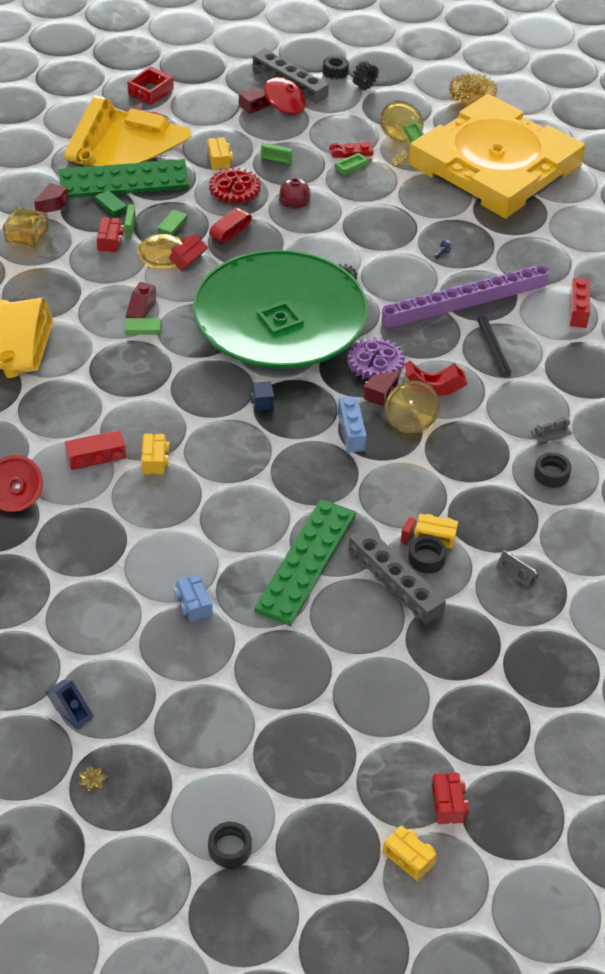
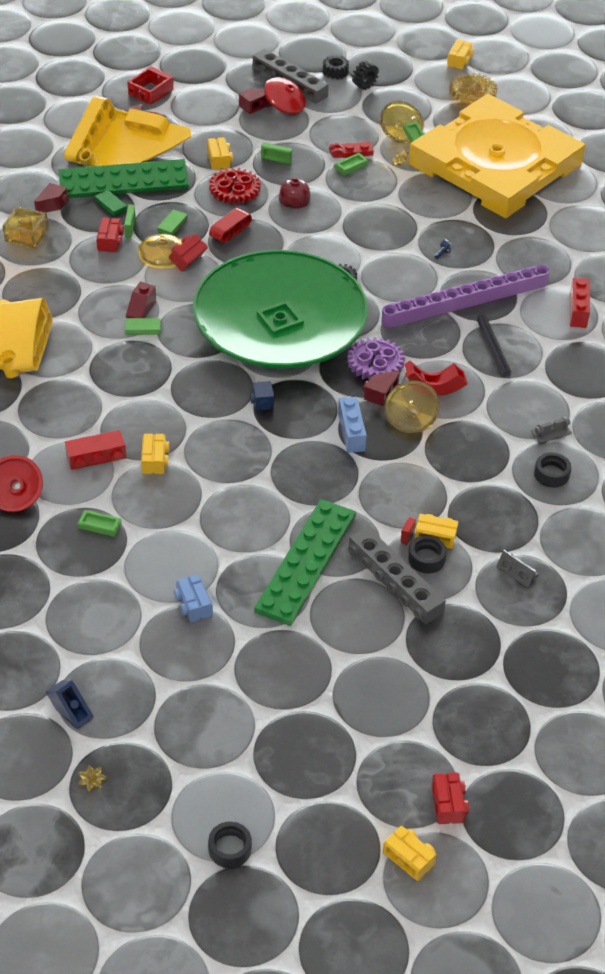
(99, 523): none -> bright green tile
(460, 54): none -> yellow brick

